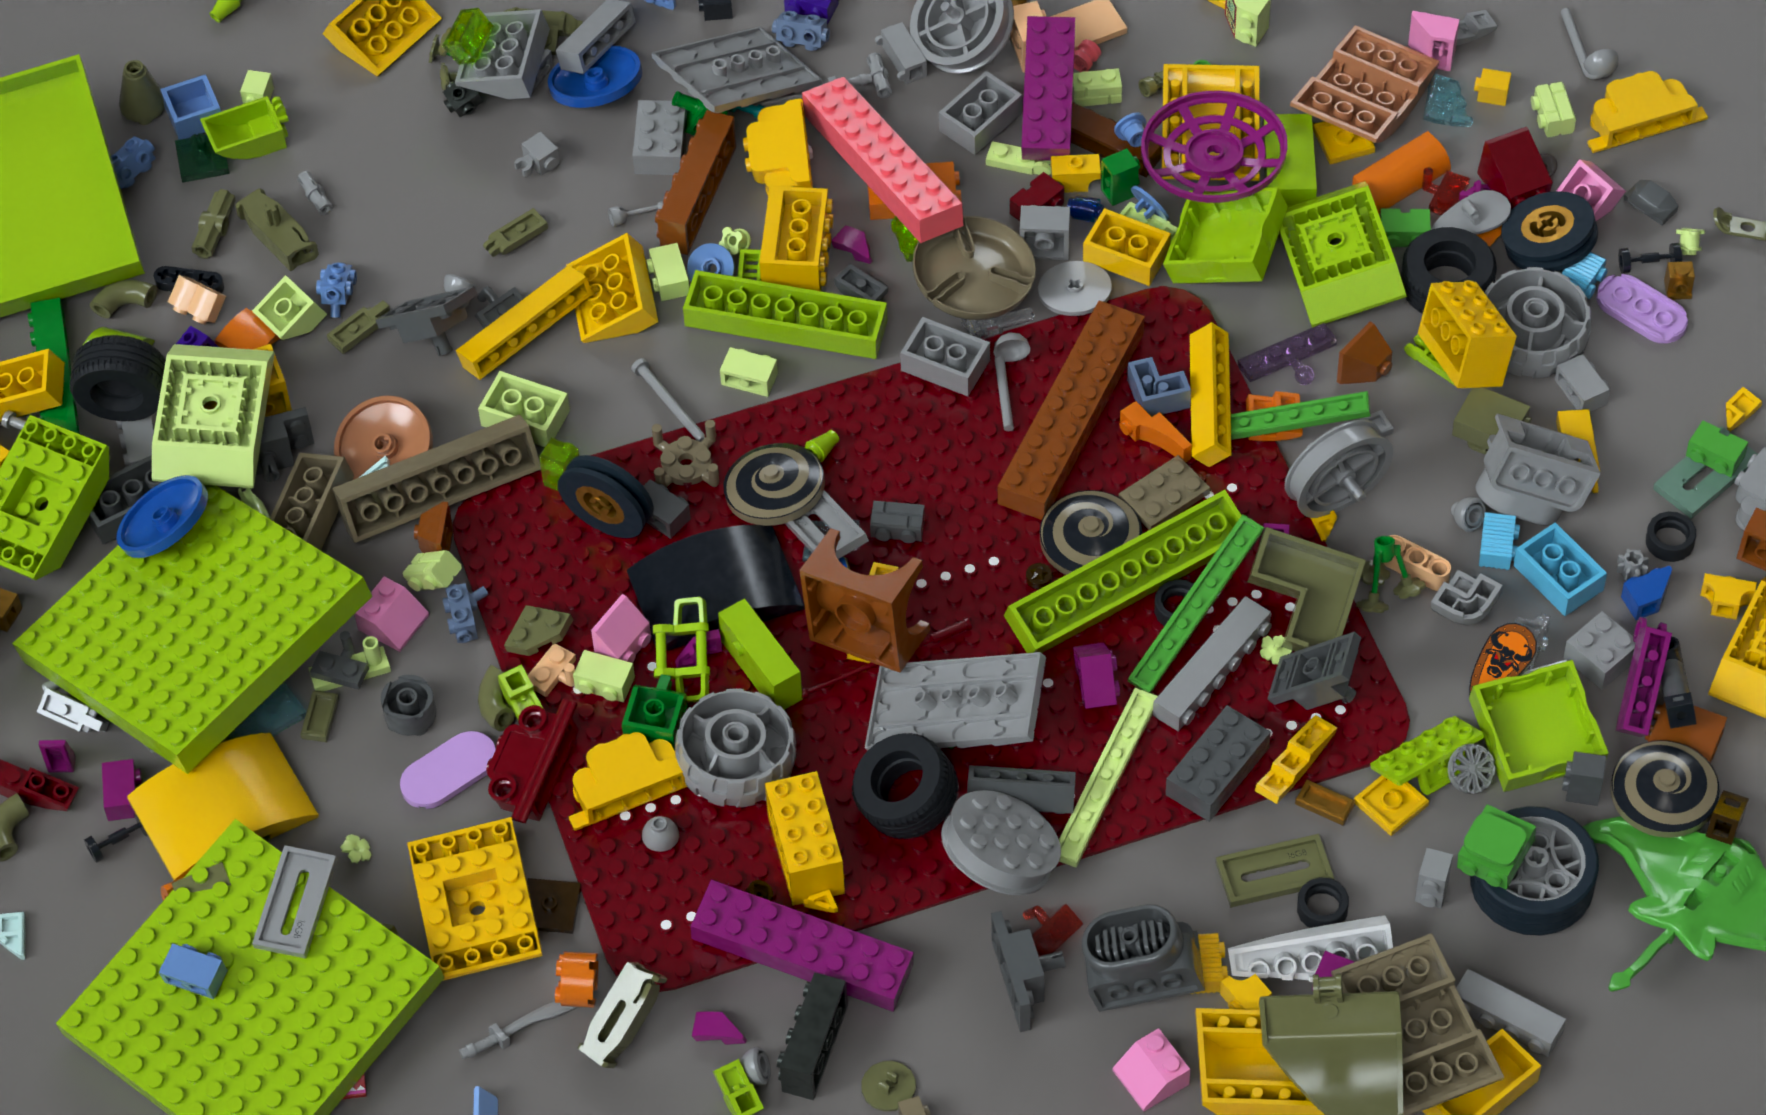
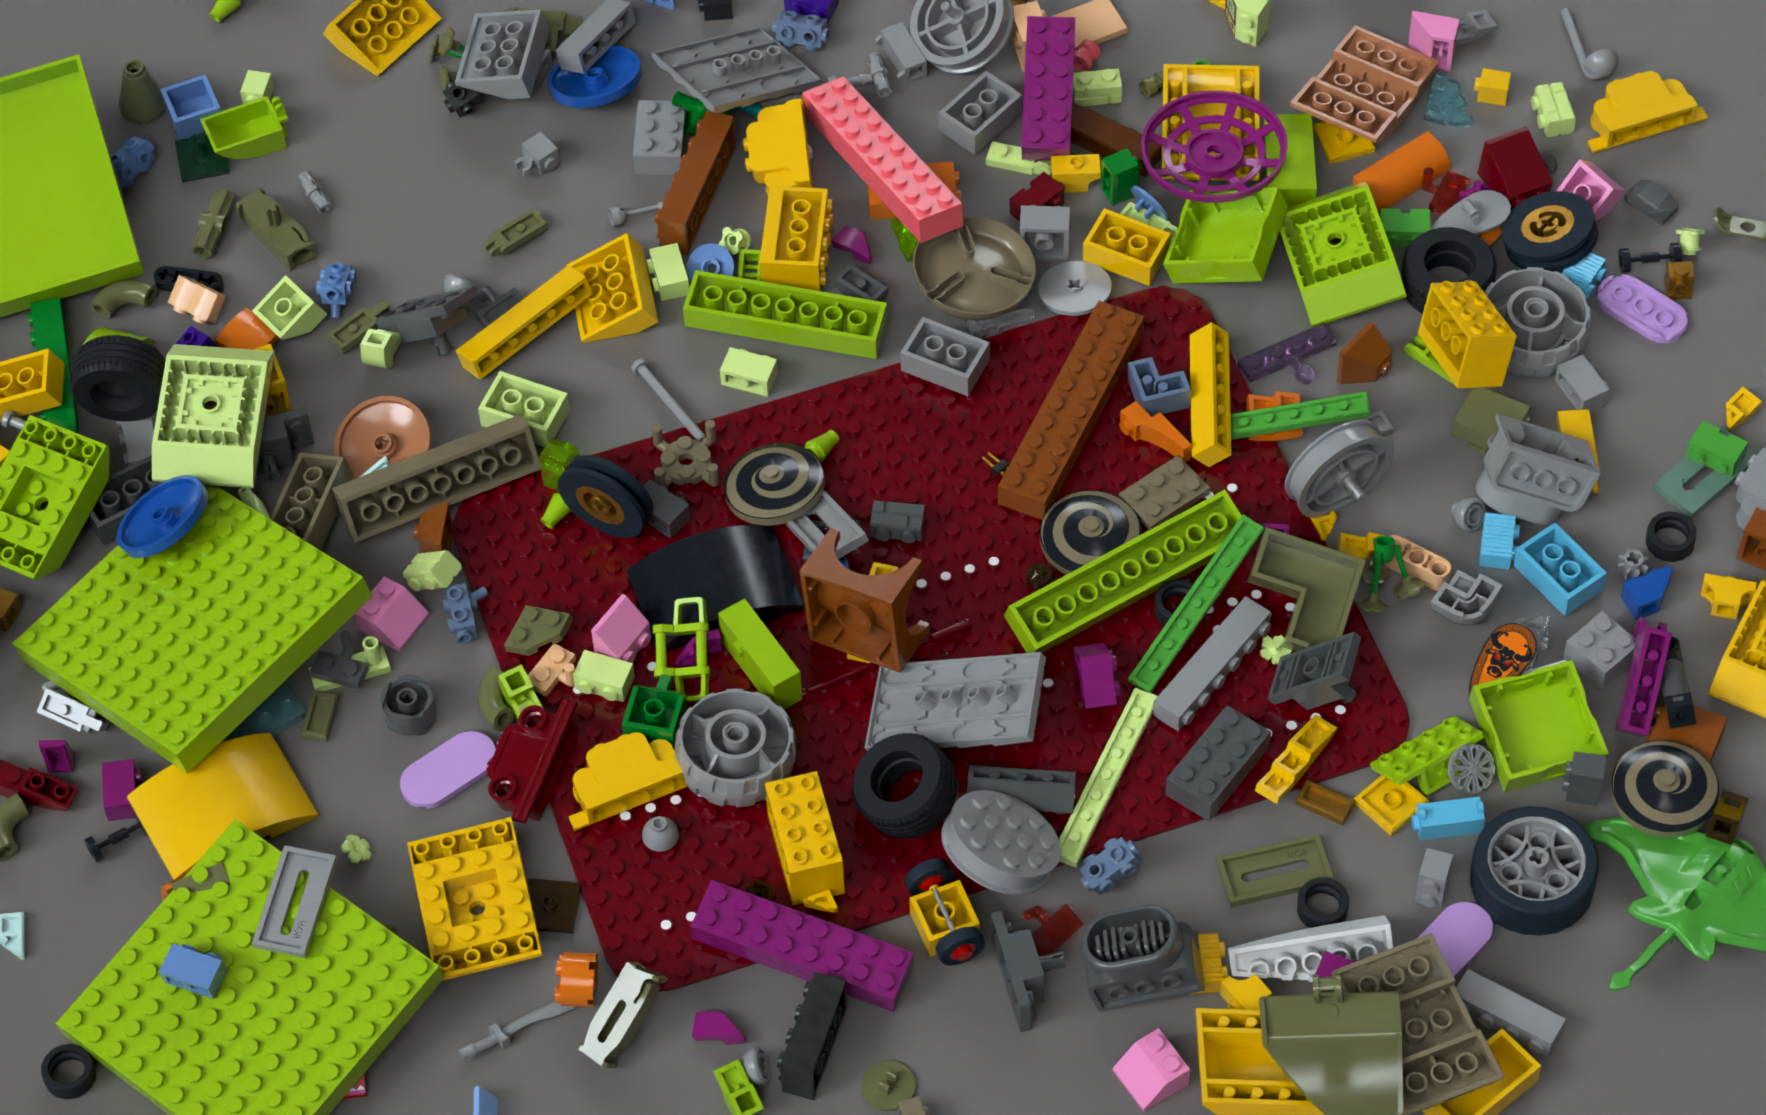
(76, 1088): none -> black tyre
(379, 348): none -> yellowish green brick
(468, 36): clear neon green brick -> none
(555, 511): none -> lime cone
(943, 913): none -> brick
(1000, 467): none -> pearl dark grey piece
(1008, 348): light grey piece -> none
(1085, 208): clear blue brick -> none
(1111, 864): none -> sand blue brick
(1131, 128): medium blue piece -> none
(1356, 545): none -> yellow slope
(1448, 818): none -> medium azure brick
(1461, 934): none -> lavender tile
(1495, 846): bright green brick -> none

